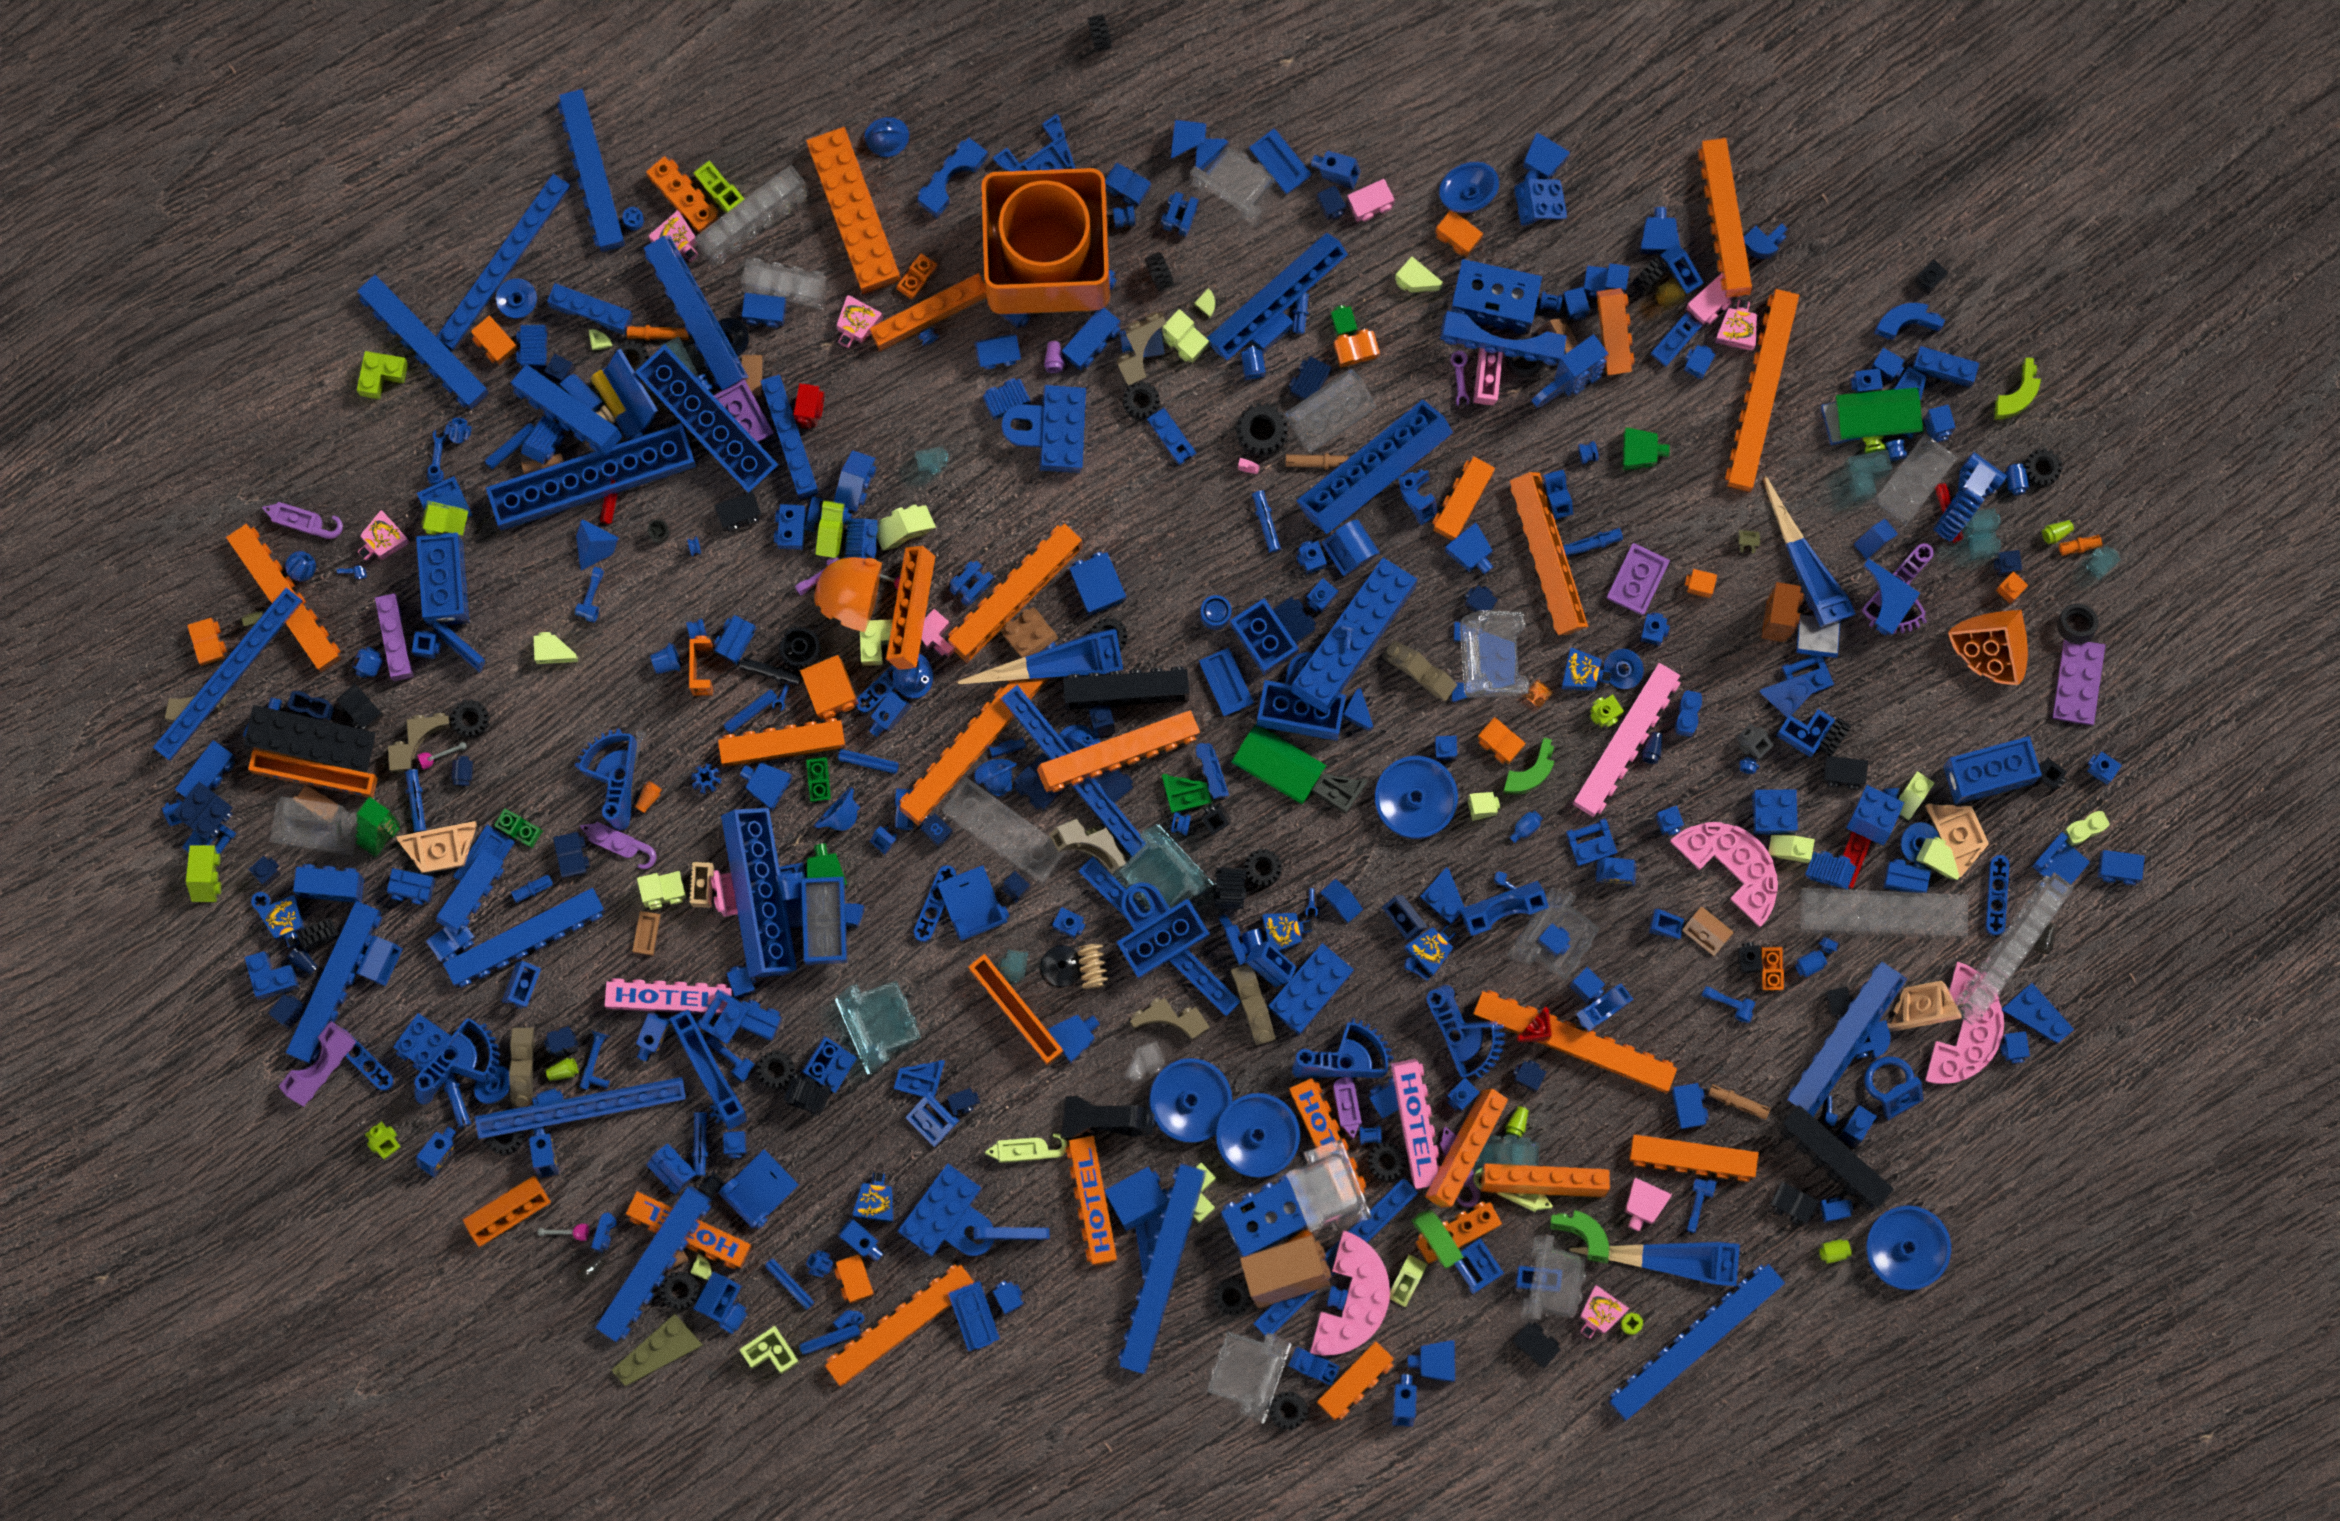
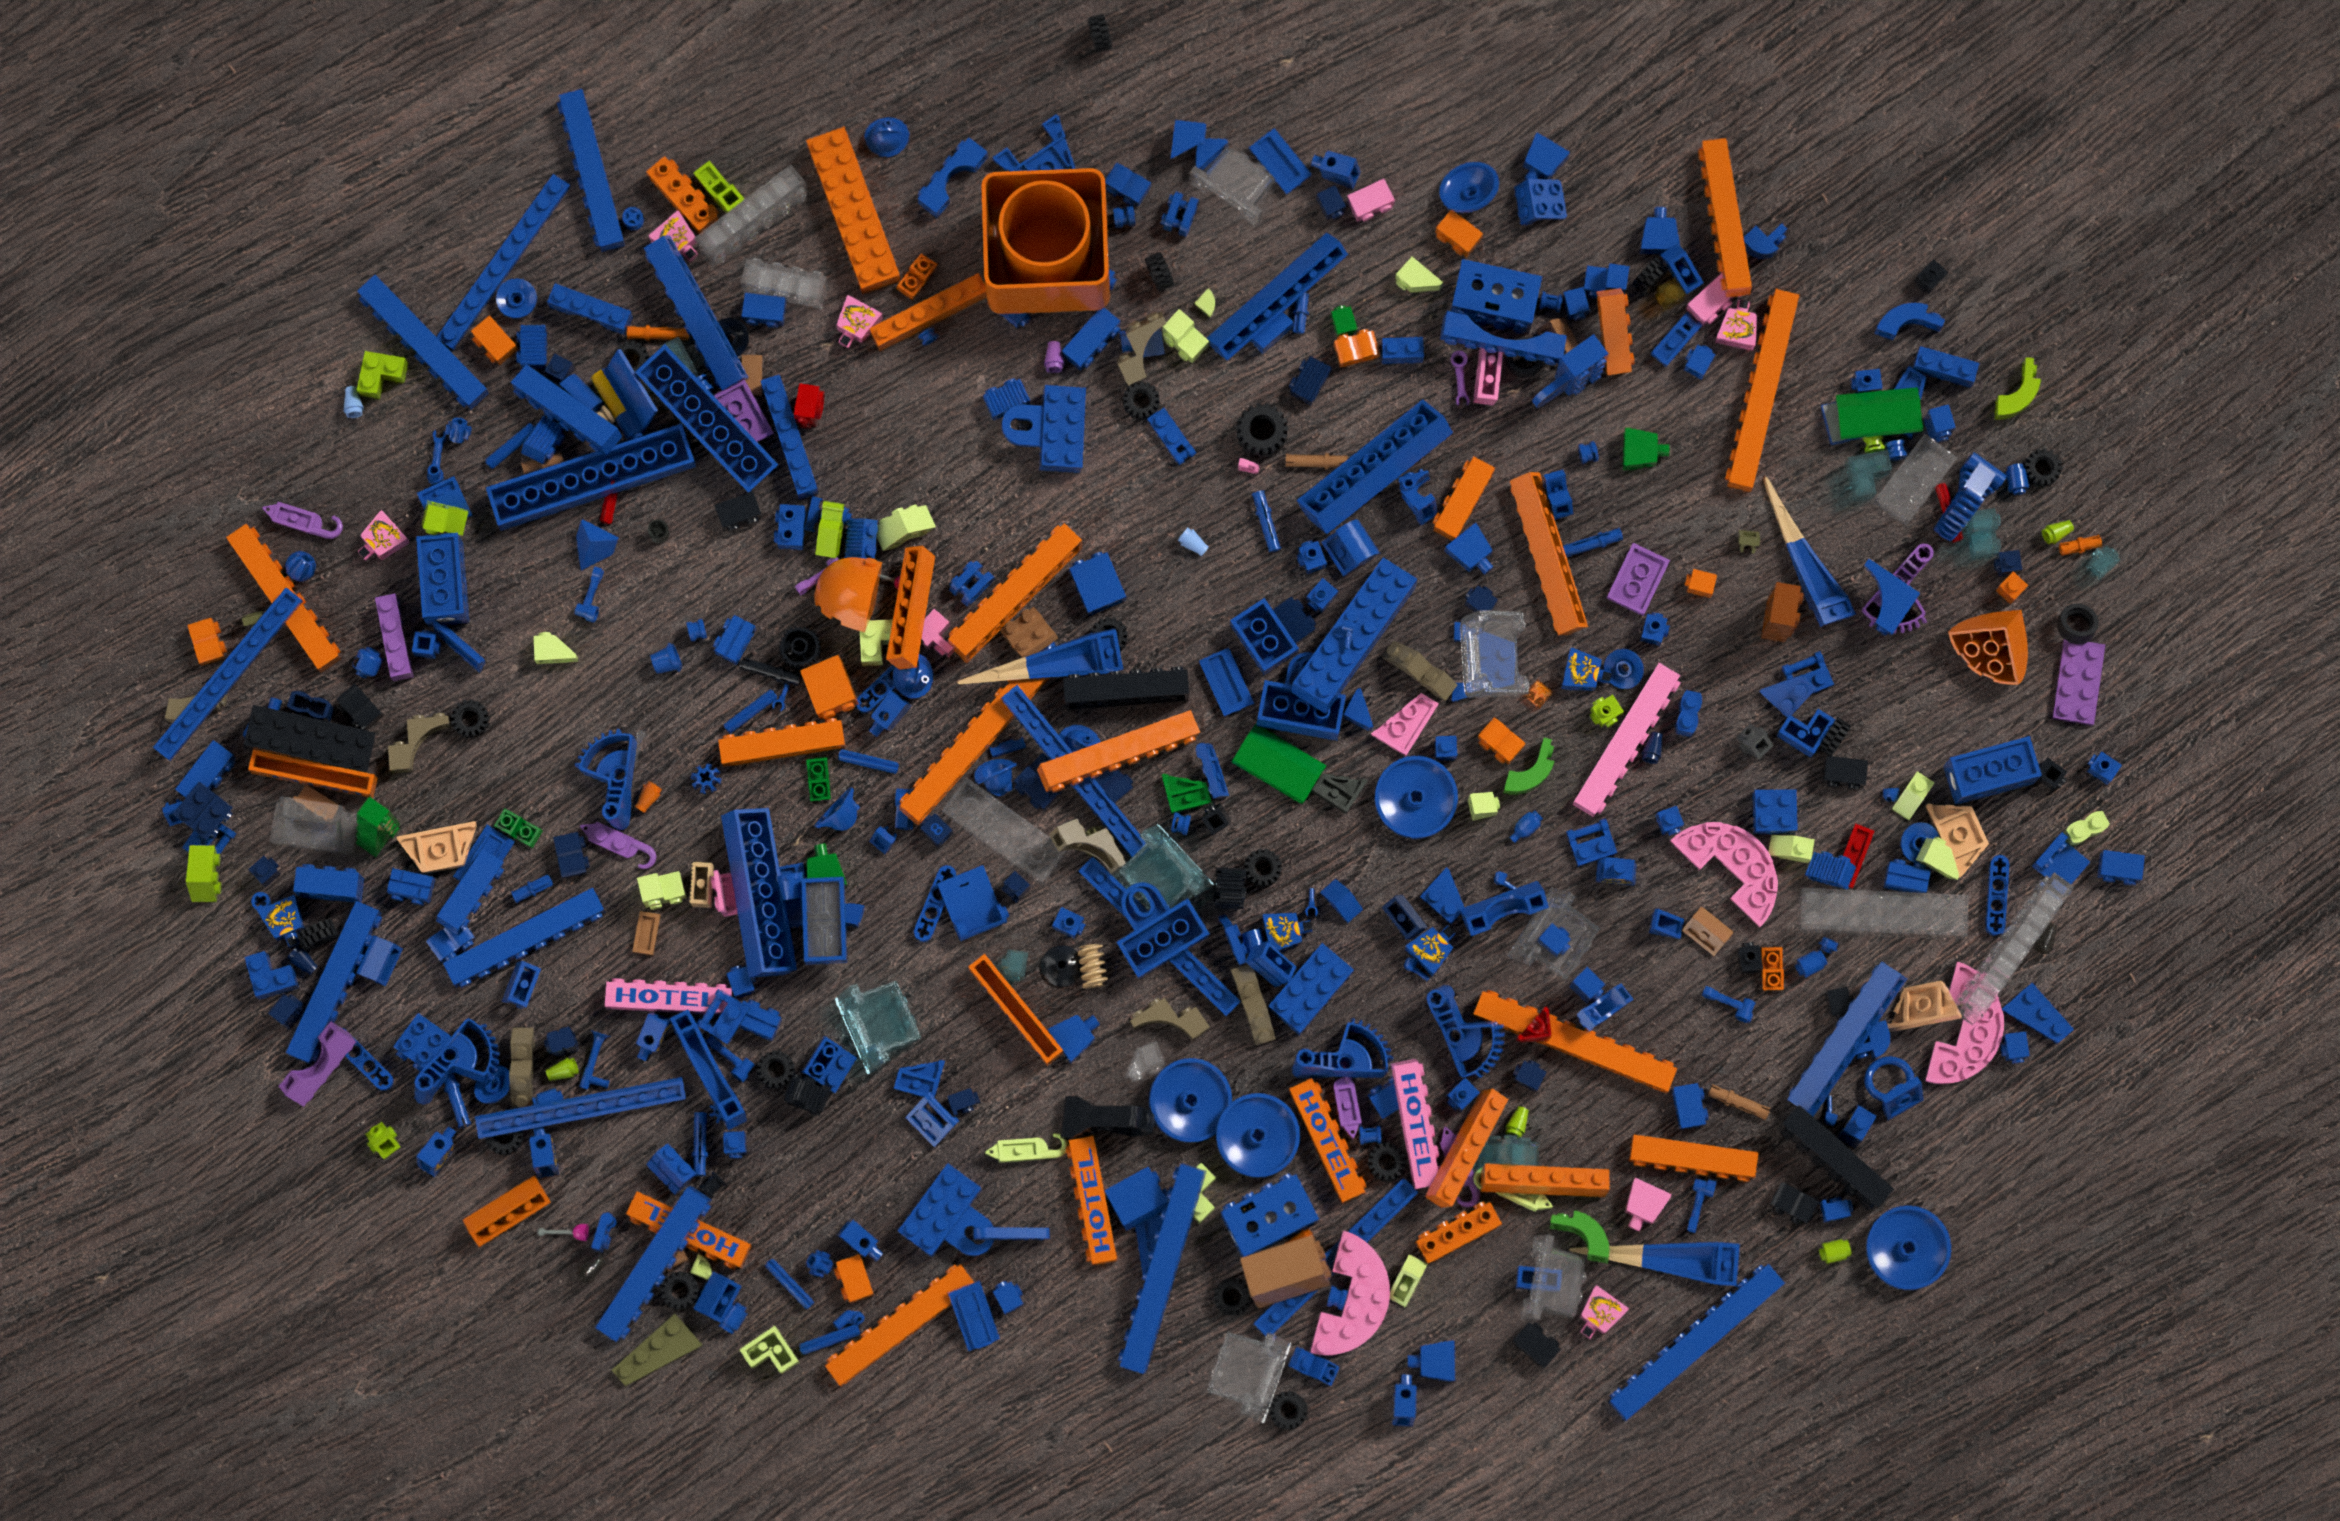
(352, 404): none -> light blue cone
(358, 571): blue hand -> none
(412, 776): blue pin -> none
(426, 759): hinge -> none
(462, 771): dark blue brick -> none
(599, 340): yellowish green tile -> none
(694, 546): blue bush -> none
(699, 687): orange panel -> none
(757, 1191): blue door -> none
(766, 783): blue torso -> none
(854, 479): blue brick -> none
(875, 1200): blue torso -> none
(932, 459): clear light blue brick -> none
(997, 350): blue brick -> none
(1102, 720): dark blue brick -> none
(1192, 541): none -> light blue cone
(1215, 612): blue piece -> none
(1253, 363): blue brick -> none
(1328, 1188): clear windscreen -> none
(1330, 410): clear brick -> none
(1355, 1381): orange brick -> none
(1402, 350): none -> blue brick
(1405, 727): none -> bright pink wing
(1437, 1237): bright green arch -> none
(1482, 1262): blue plate -> none
(1629, 1326): lime wheel -> none
(1748, 765): blue plate -> none
(1816, 639): flat silver tile -> none
(1875, 538): blue slope -> none
(1875, 815): blue brick -> none
(1888, 364): blue brick -> none

